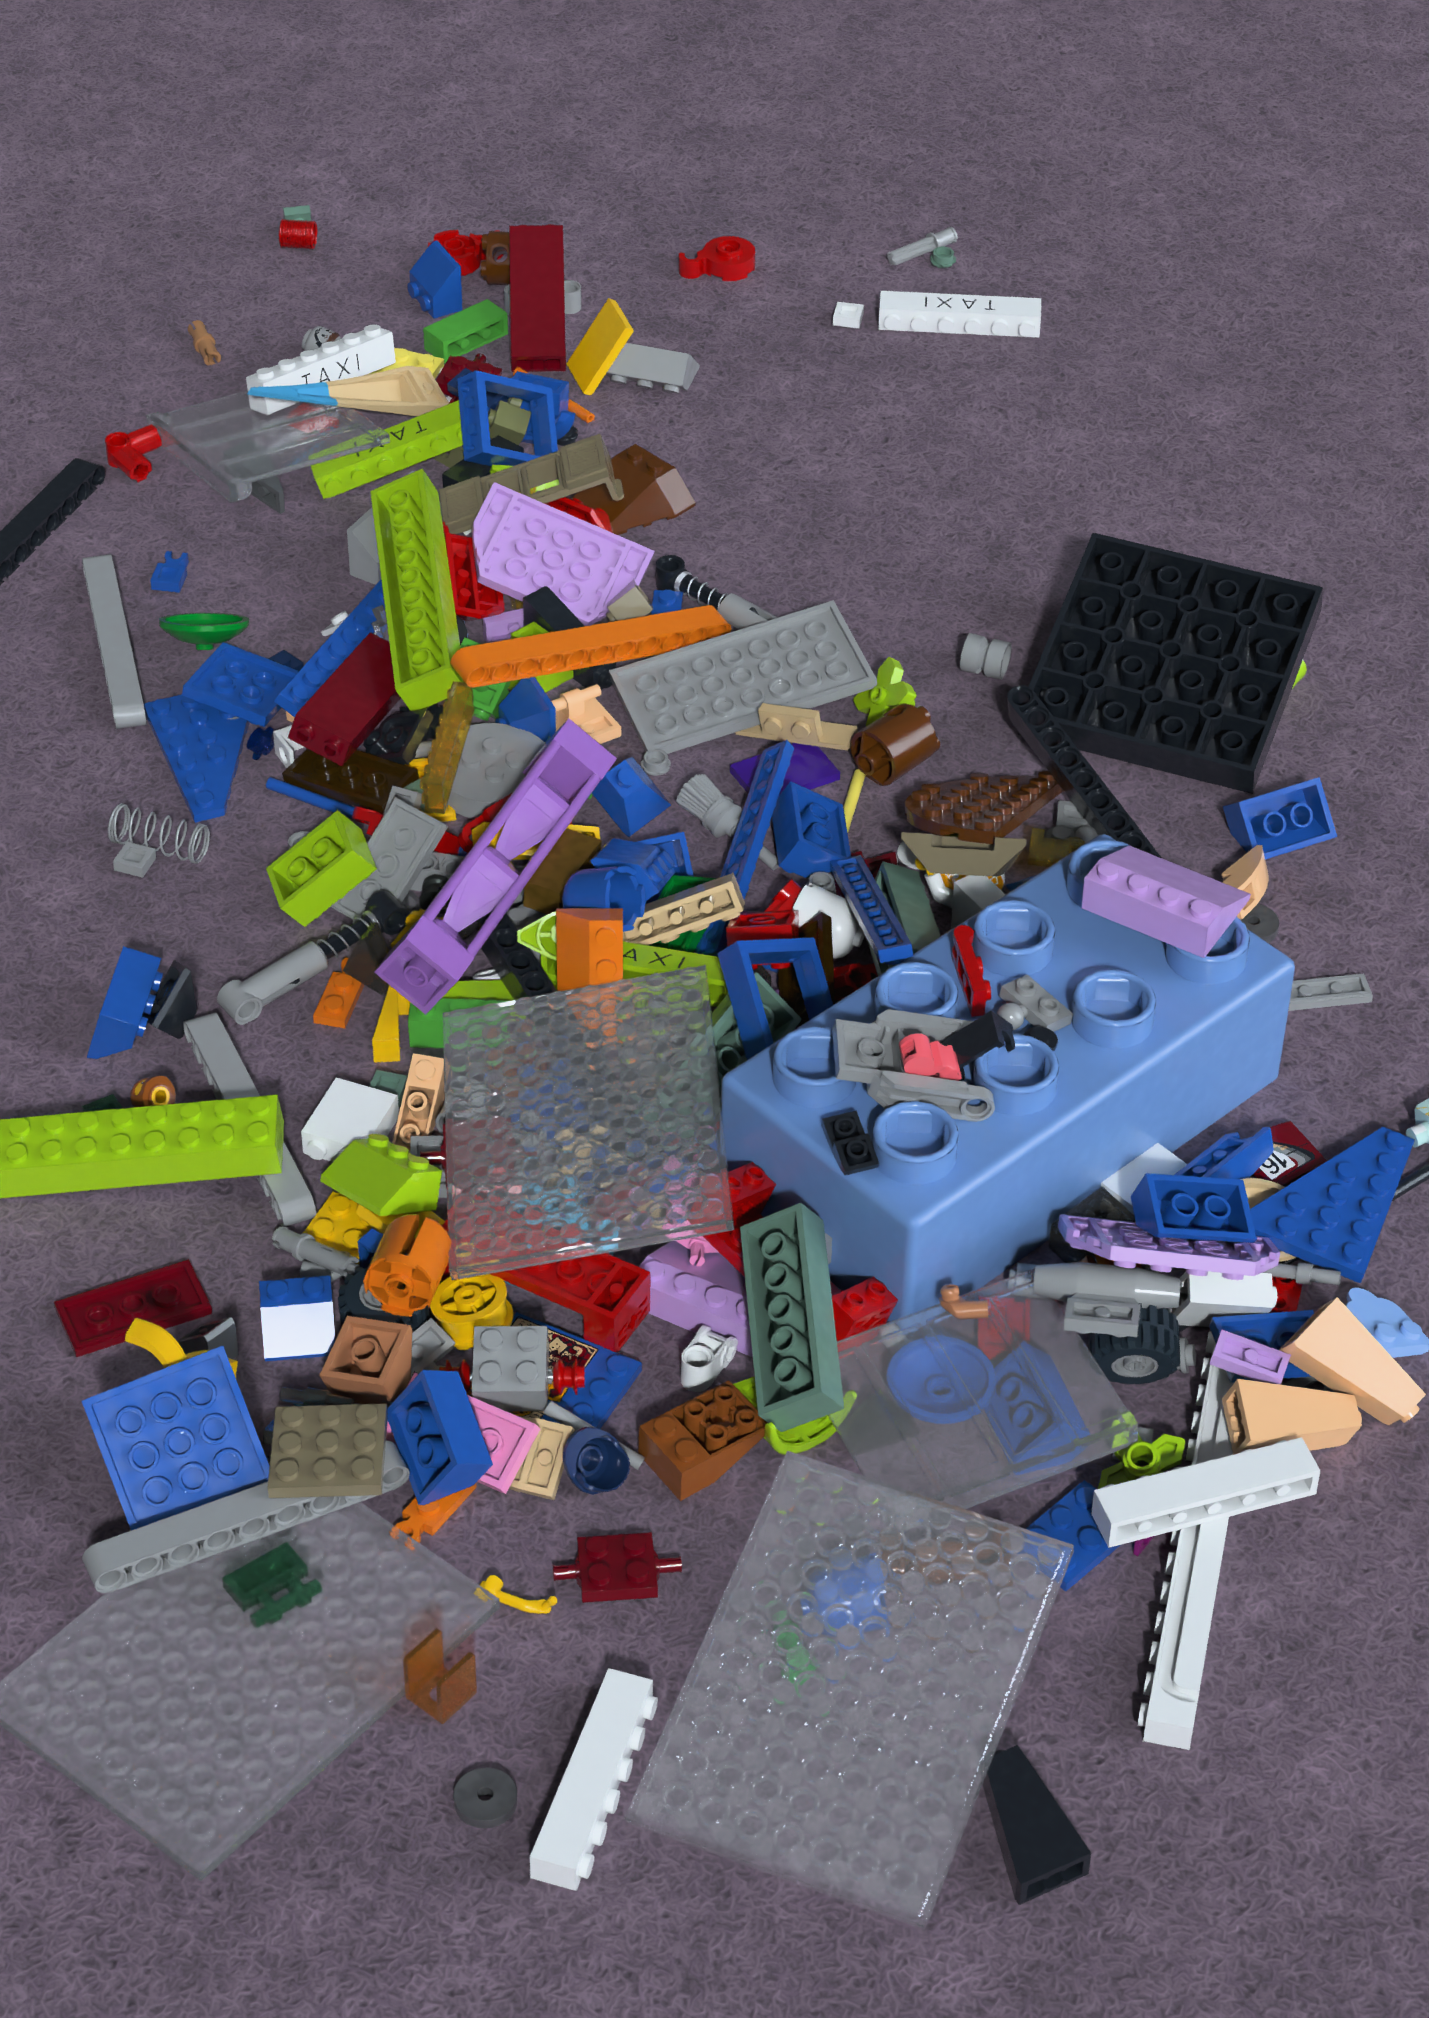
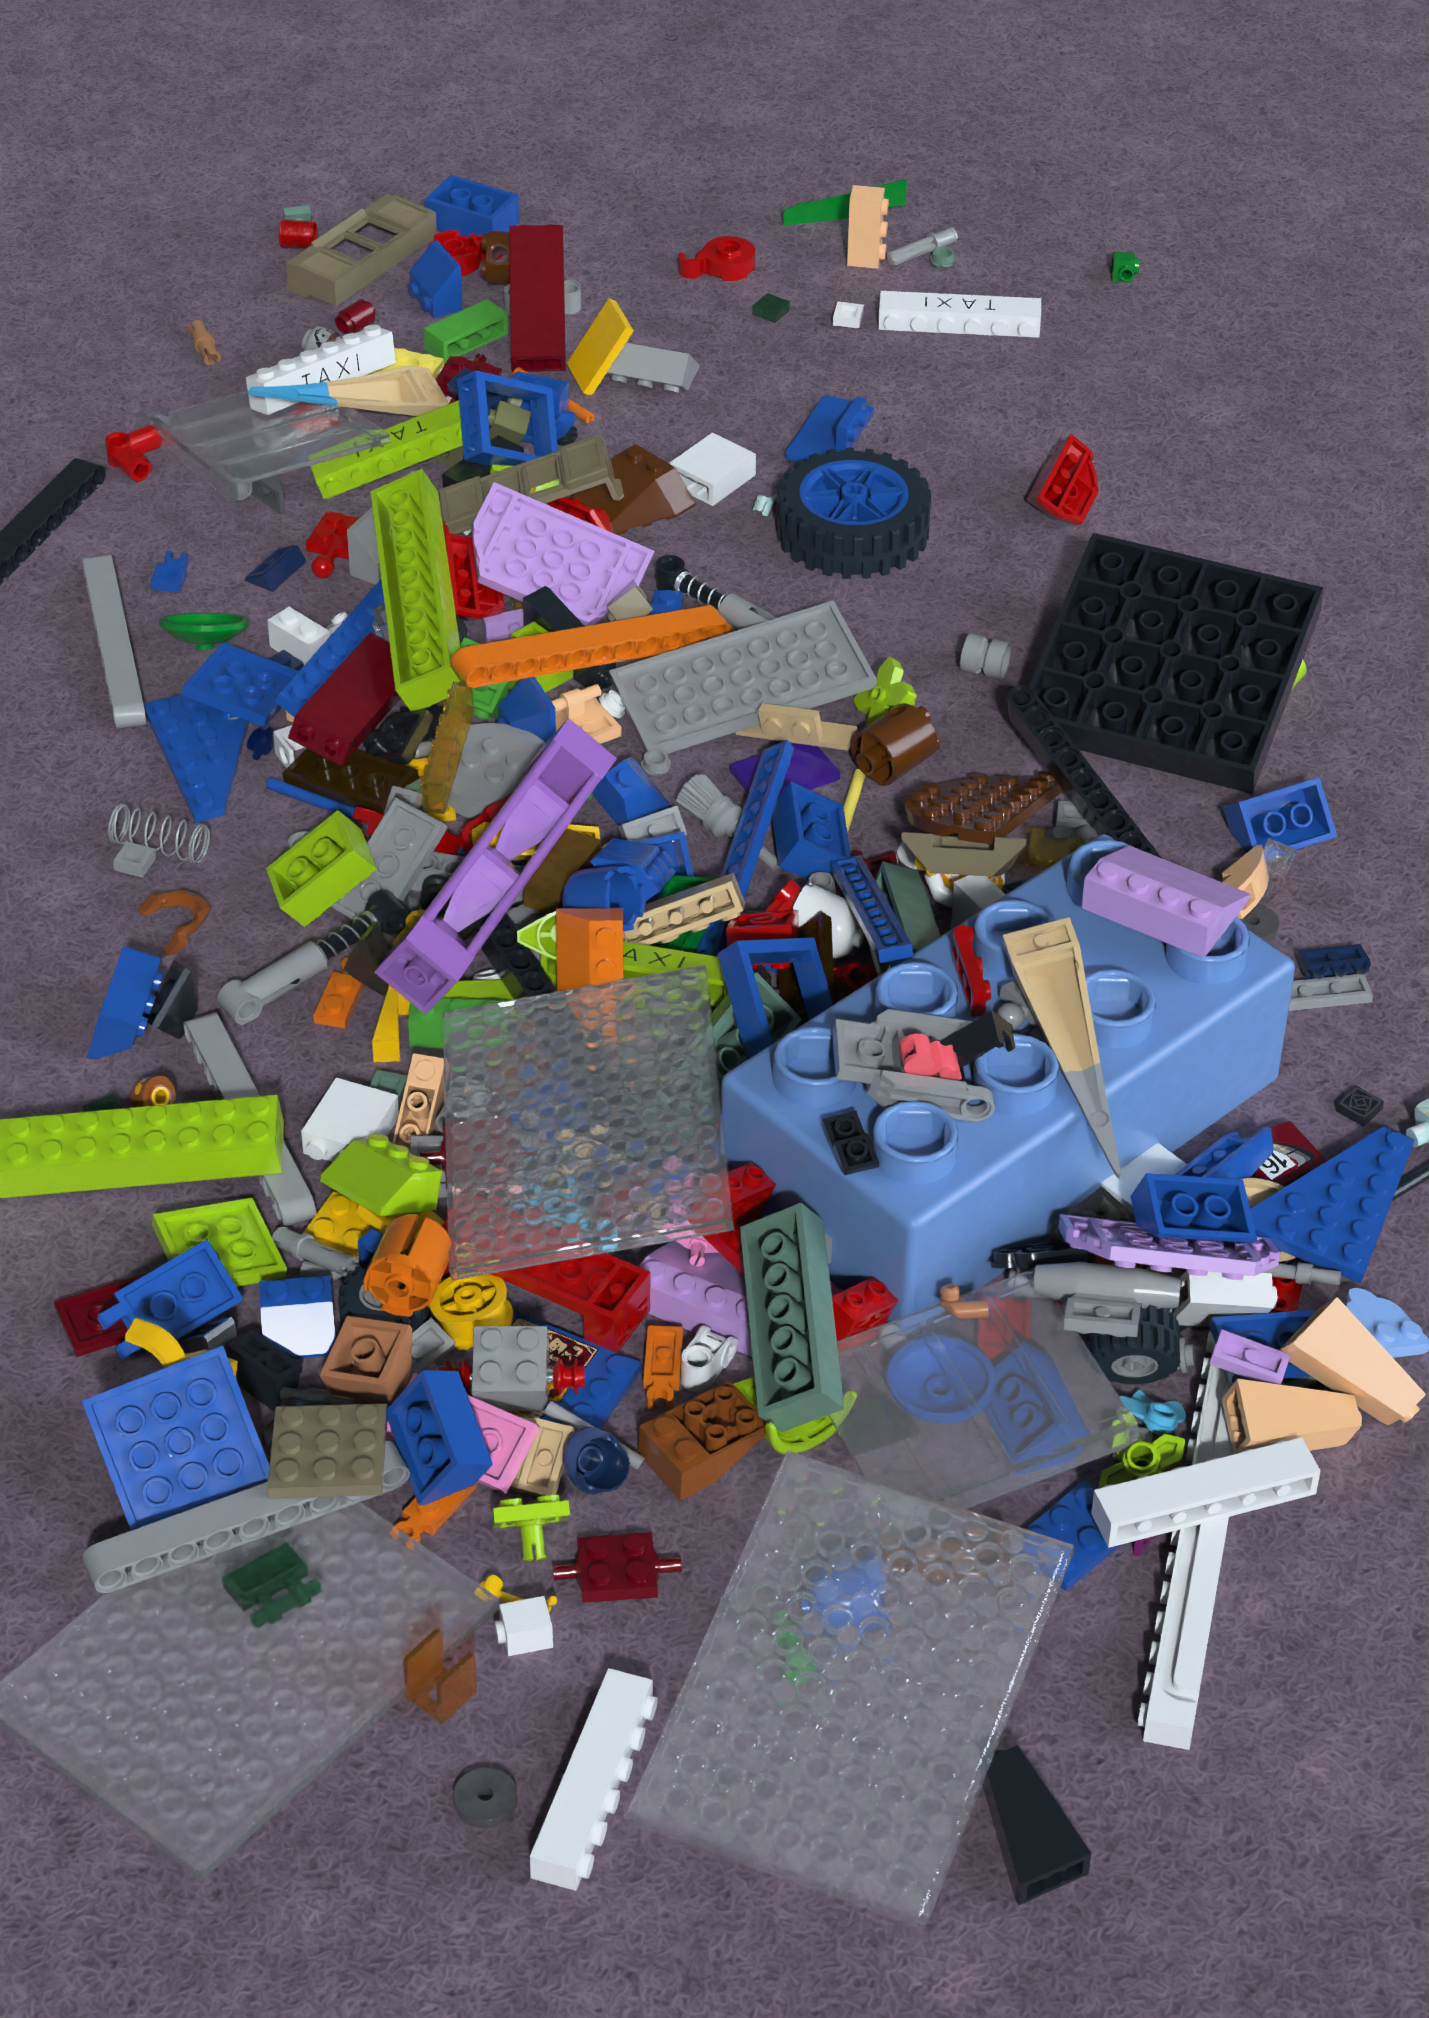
(175, 1296): none -> blue tile
(183, 899): none -> dark orange helmet
(234, 1233): none -> lime plate
(263, 1368): none -> black hinge
(277, 568): none -> dark blue slope
(296, 634): none -> white brick
(331, 541): none -> red plate
(336, 276): none -> dark tan piece
(355, 317): none -> dark red brick
(472, 207): none -> blue brick
(524, 1626): none -> white brick
(530, 1520): none -> lime plate
(612, 703): none -> white plate
(654, 825): none -> light grey plate
(662, 1363): none -> orange plate
(715, 468): none -> white brick
(764, 504): none -> light aqua hand
(771, 307): none -> clear green plate
(831, 425): none -> blue bracket
(838, 206): none -> green wedge
(853, 513): none -> black wheel
(867, 226): none -> light nougat brick
(1037, 1254): none -> black plate
(1053, 981): none -> tan plate
(1066, 483): none -> red wedge
(1123, 266): none -> green plate
(1158, 1417): none -> medium azure plate
(1278, 857): none -> clear slope
(1333, 961): none -> dark blue plate
(1359, 1106): none -> black tile

